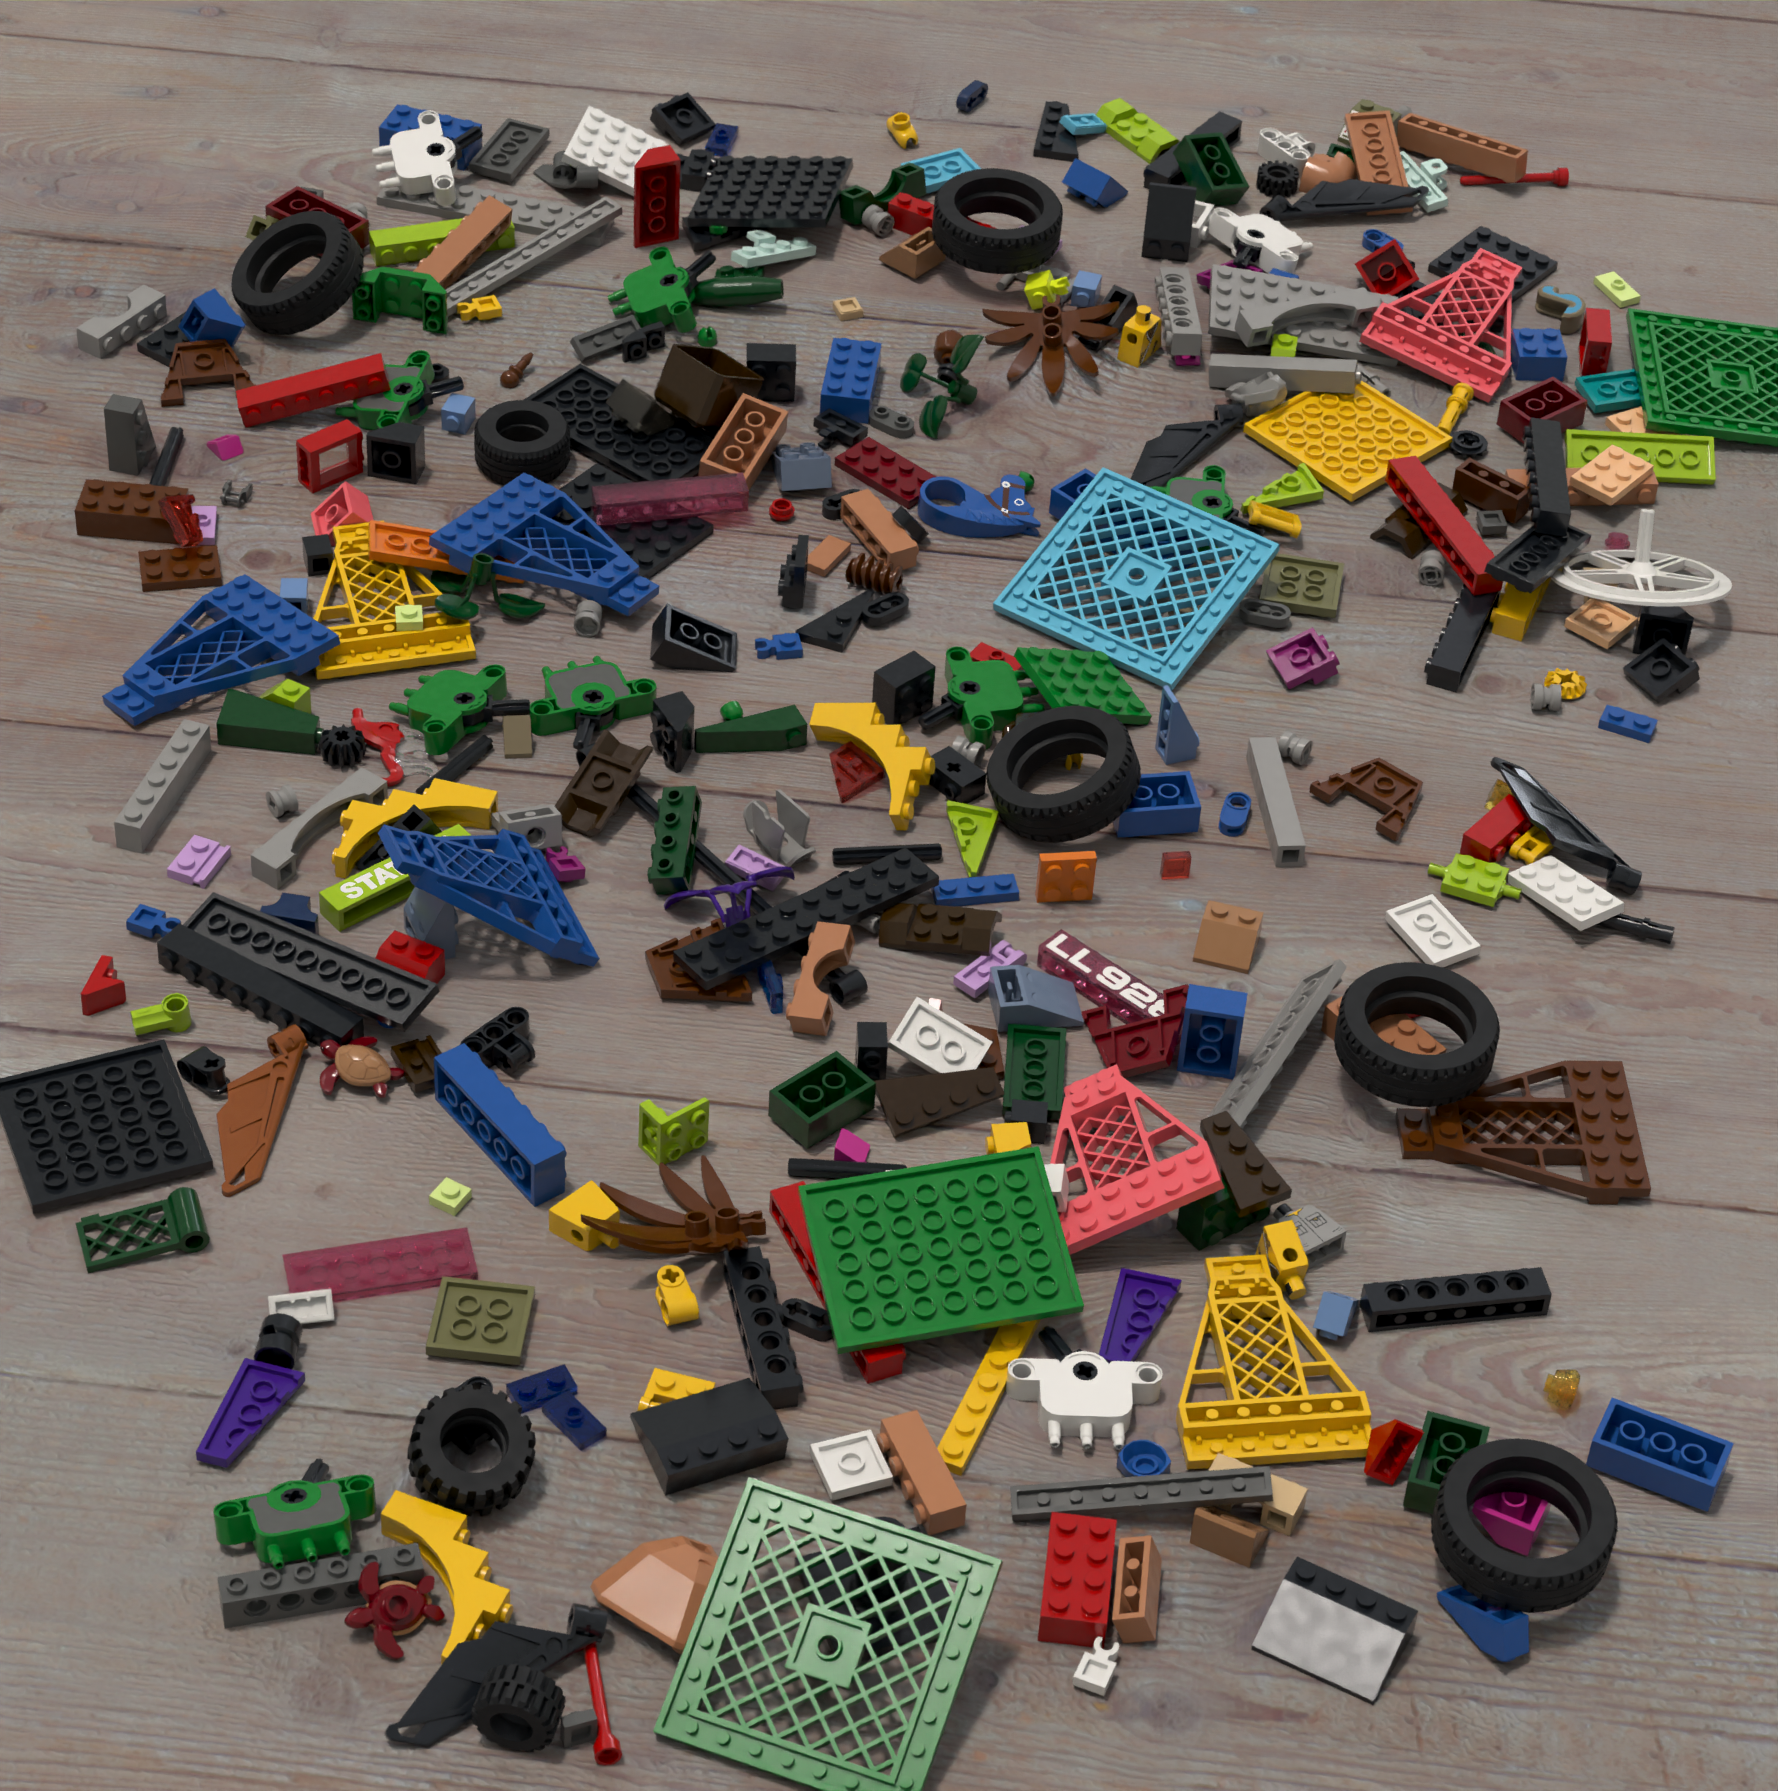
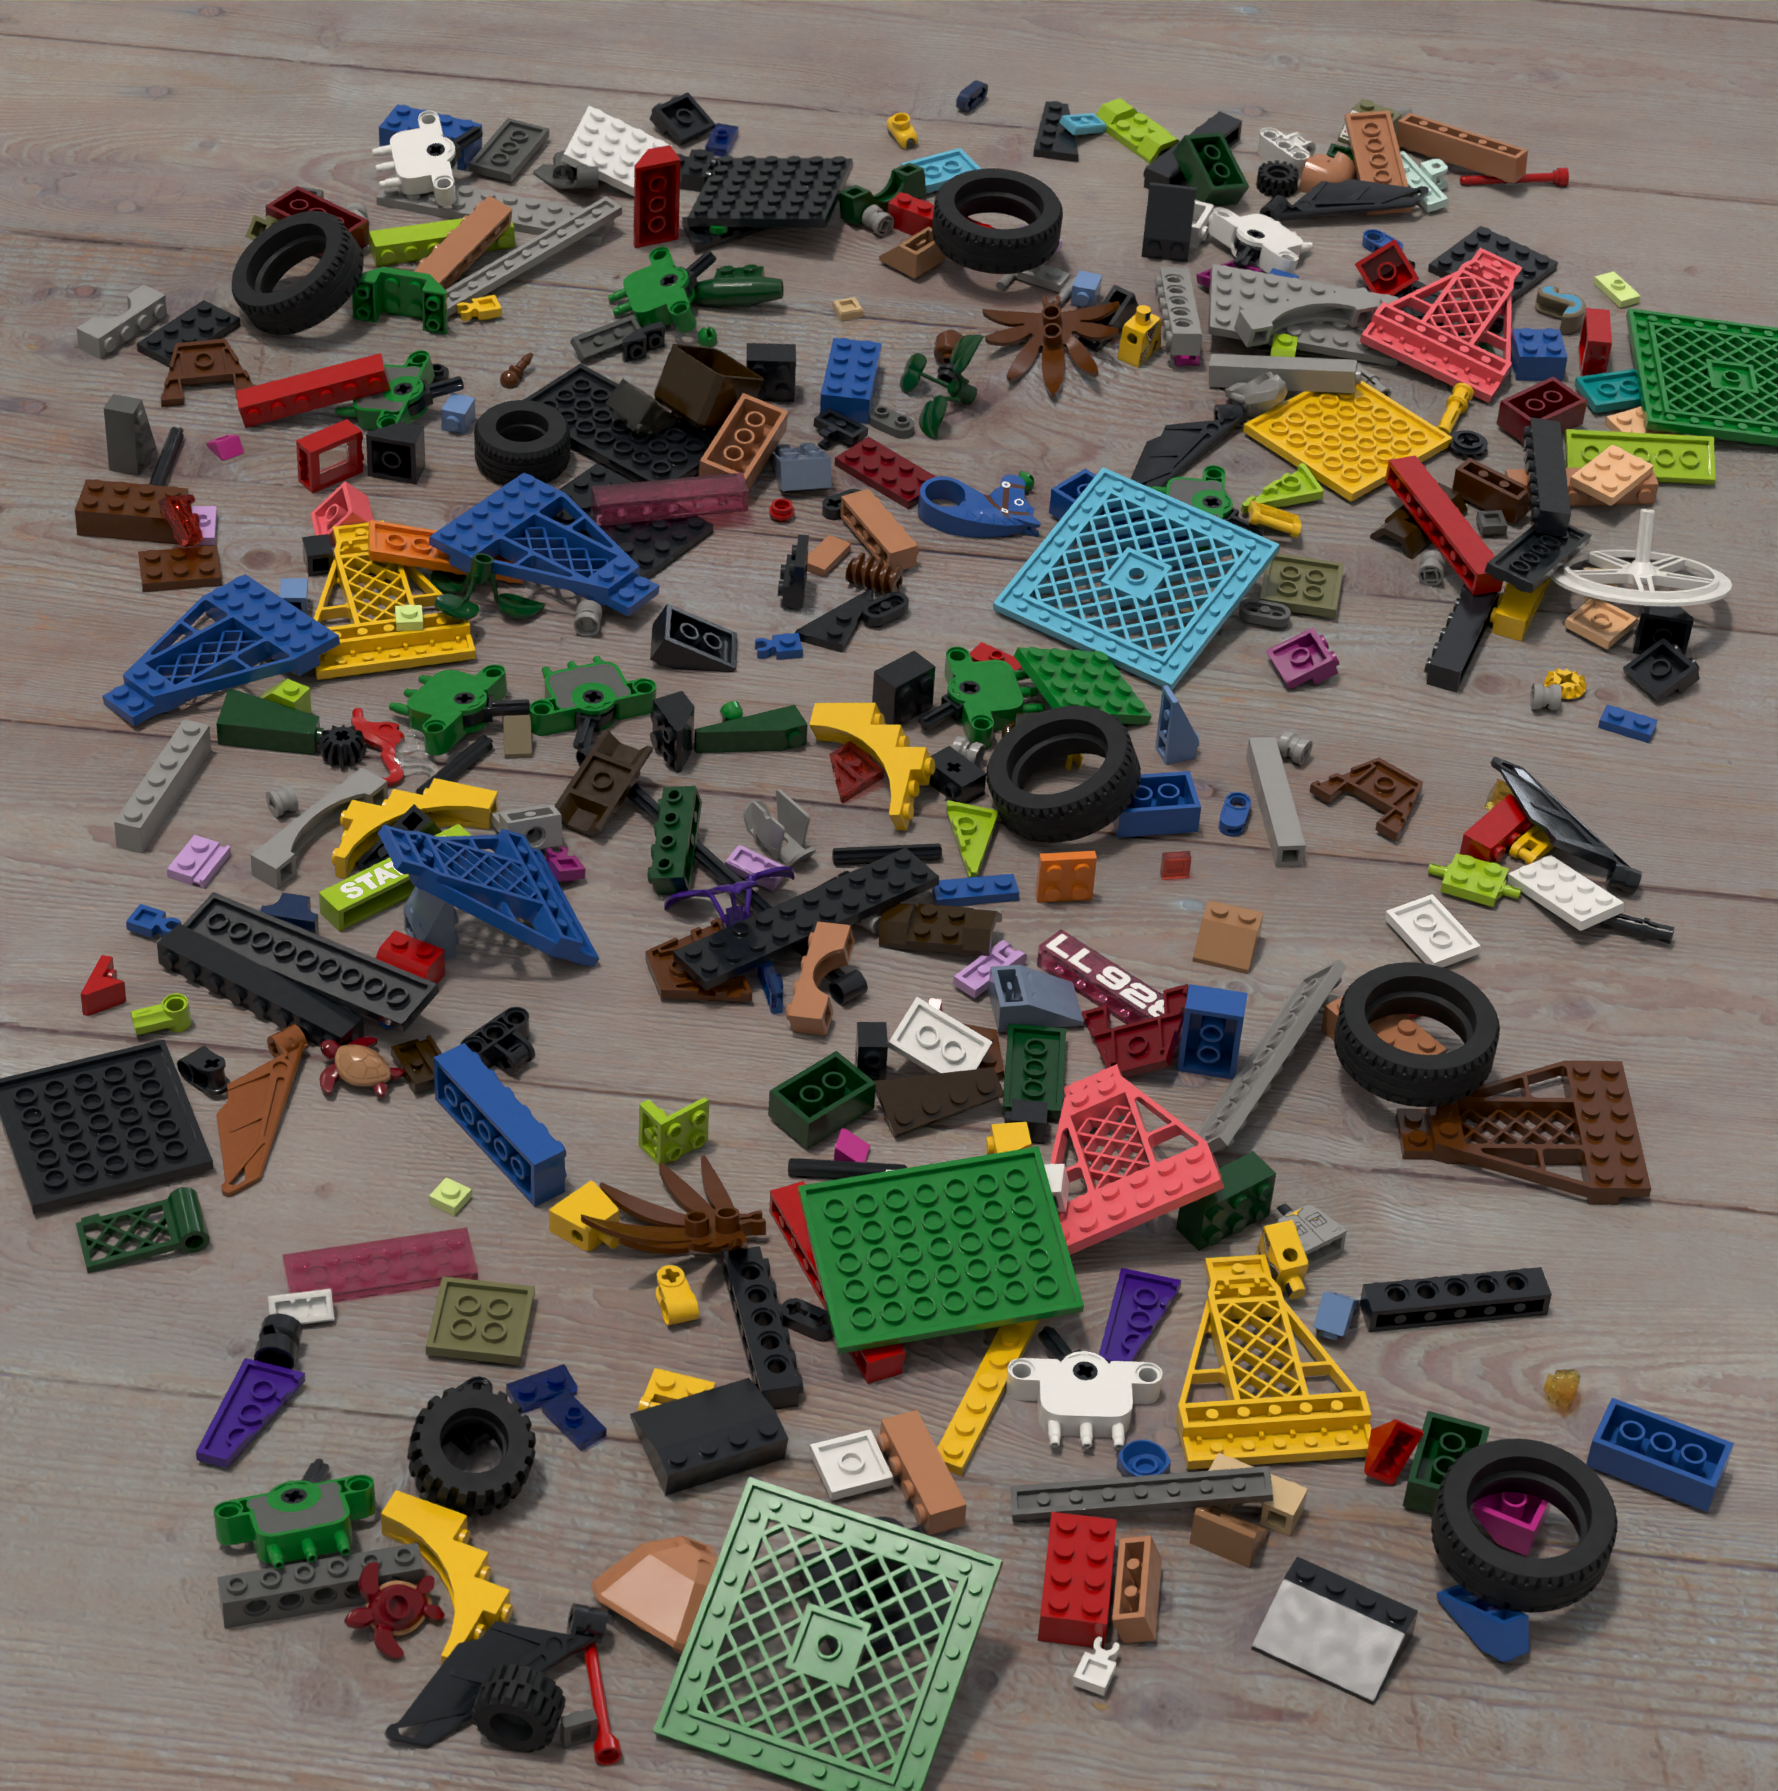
(211, 319): blue slope -> none
(243, 496): dark grey piece -> none
(767, 251): light aqua plate -> none
(910, 524): black beam -> none
(1043, 284): neon yellow brick -> none
(1093, 185): blue slope -> none
(1248, 1174): dark brown wing -> none
(1617, 541): clear pink plate -> none

